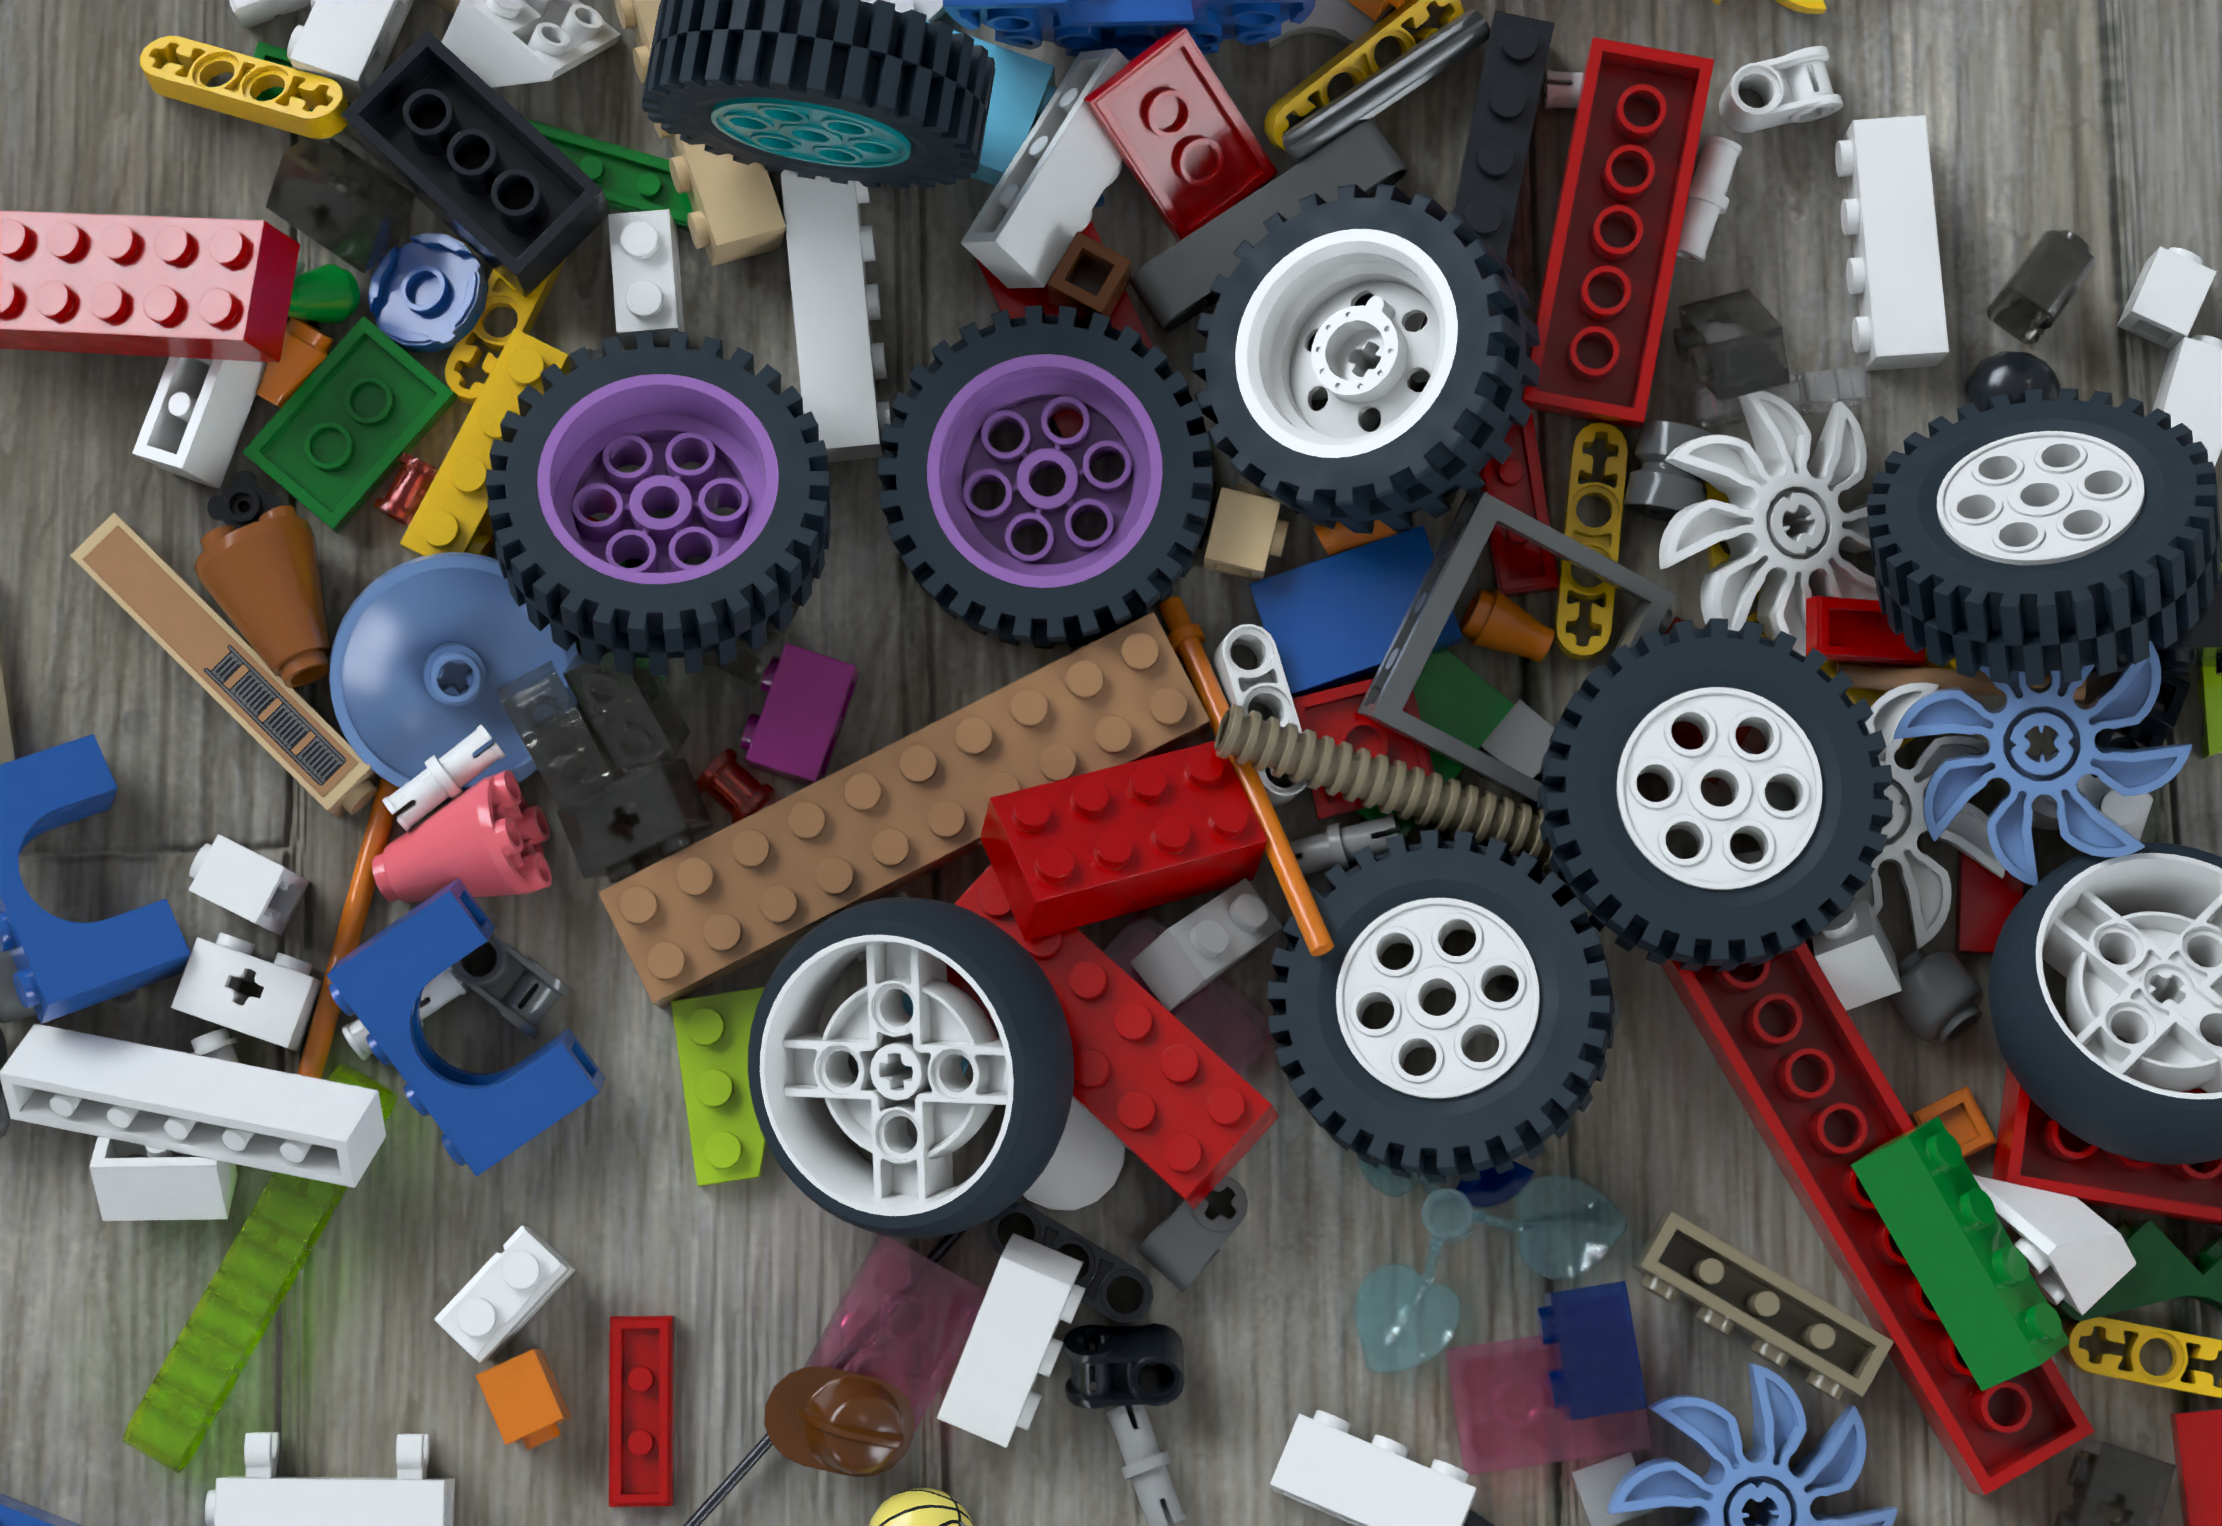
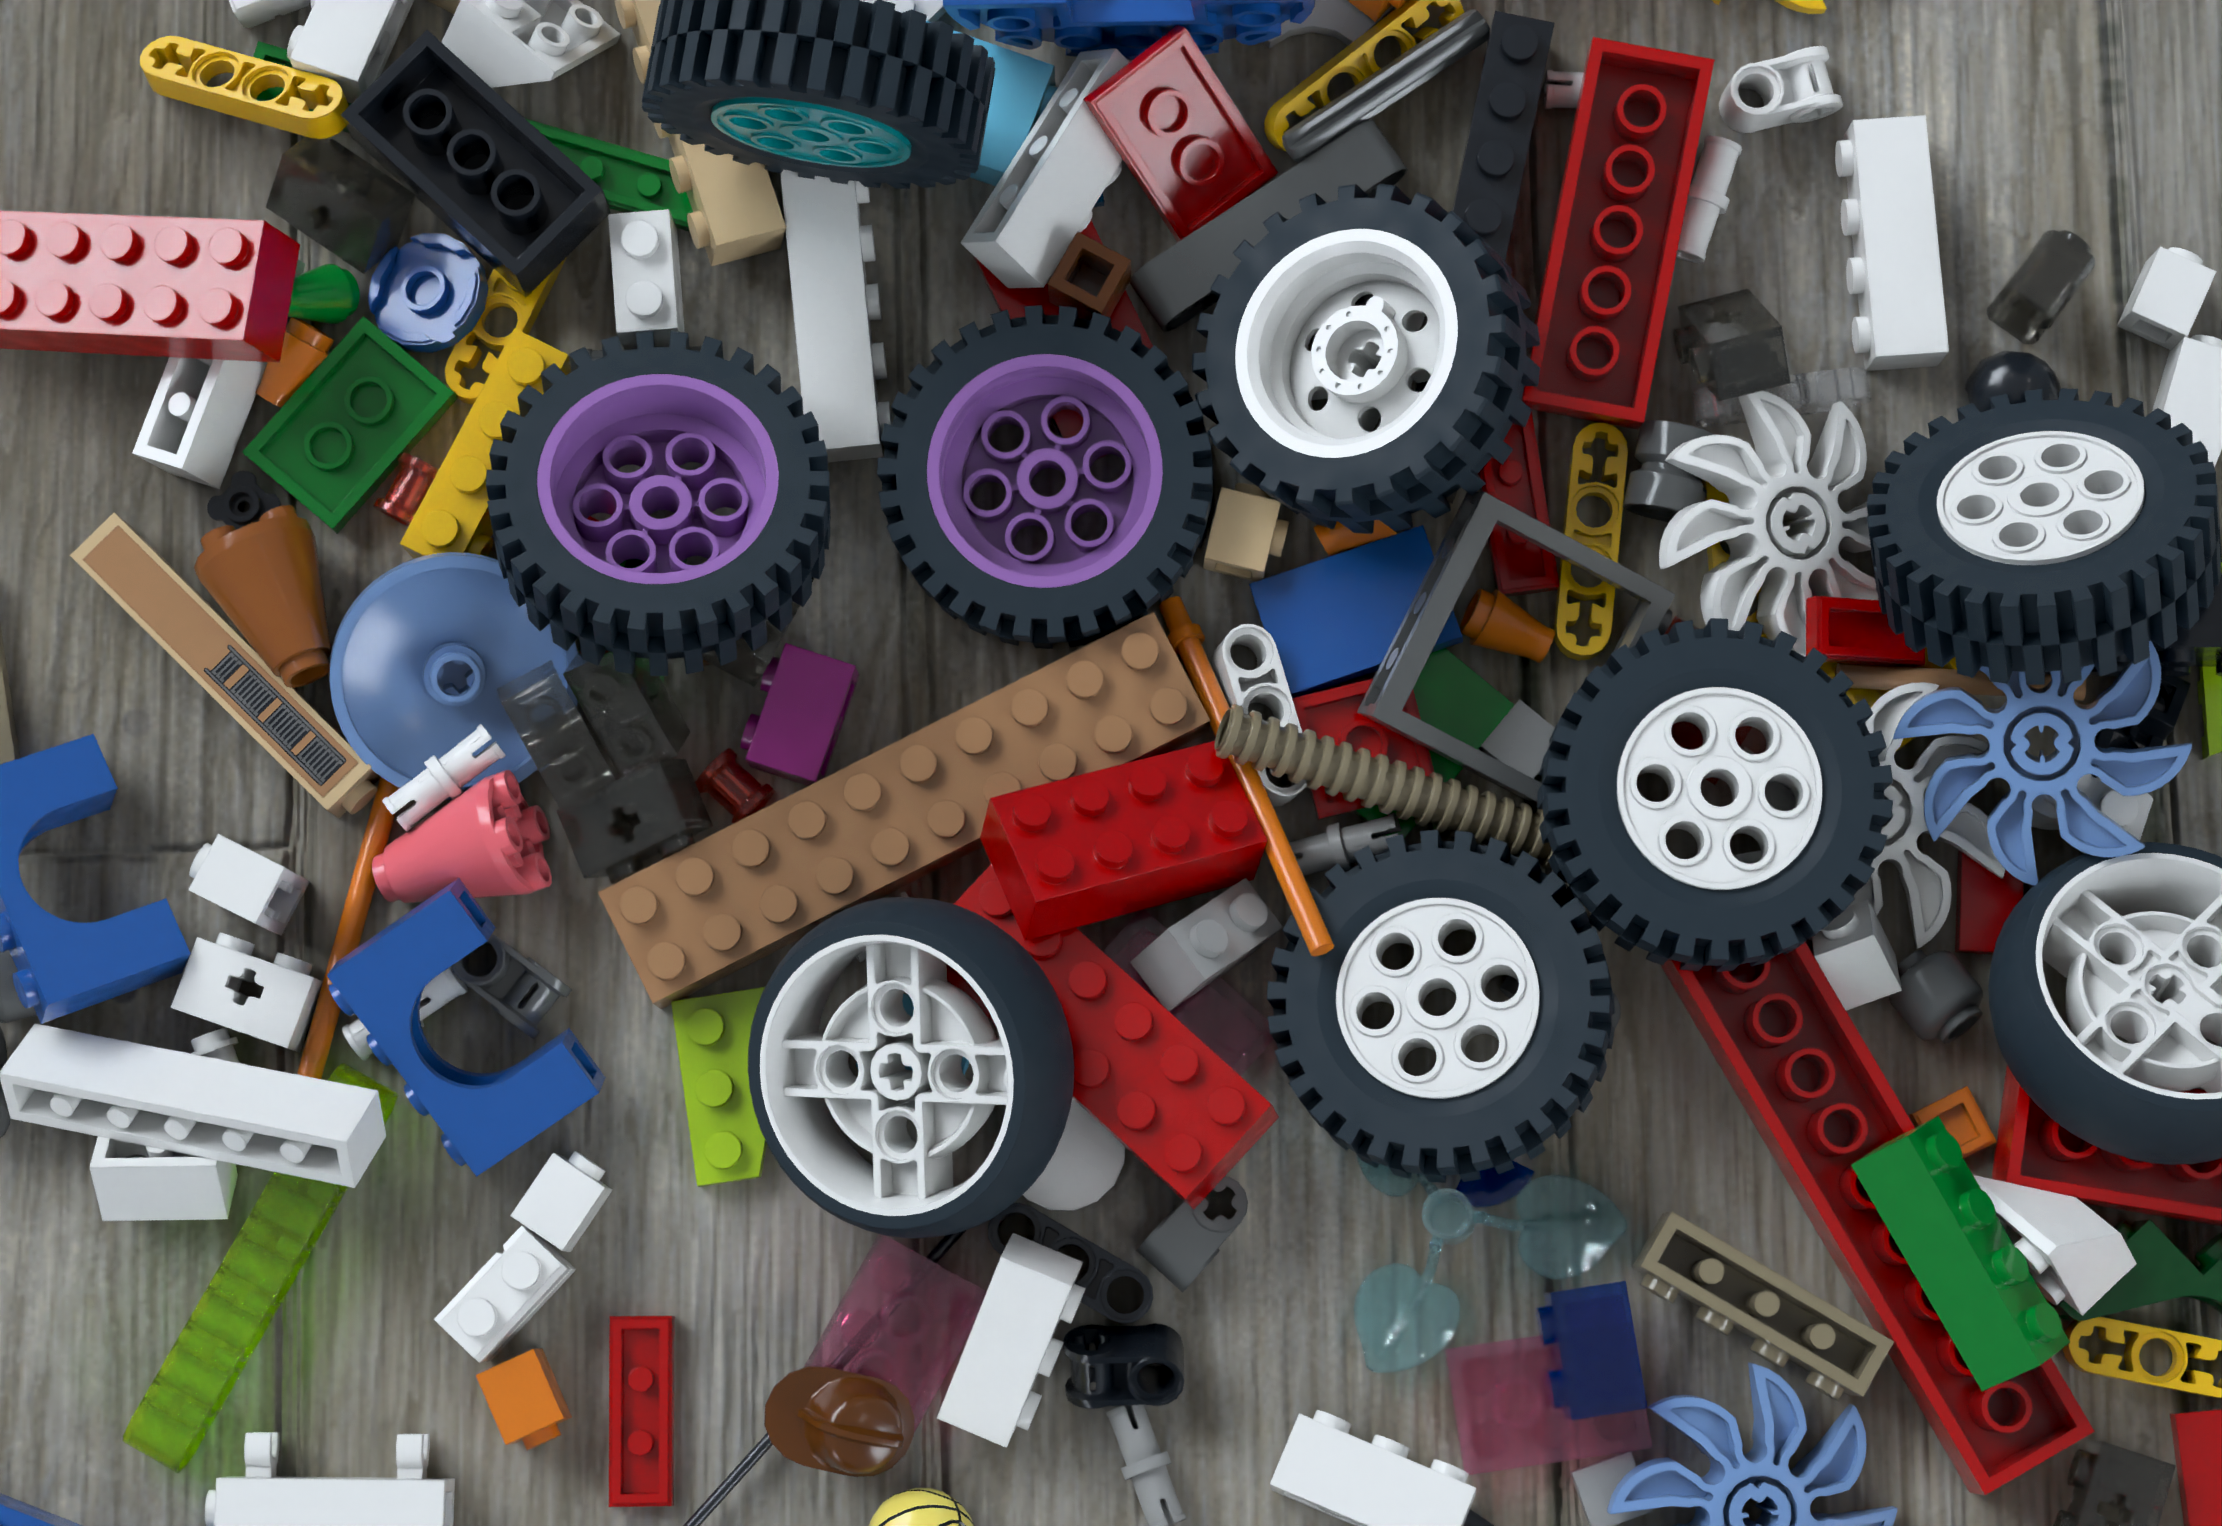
(563, 1200): none -> white brick

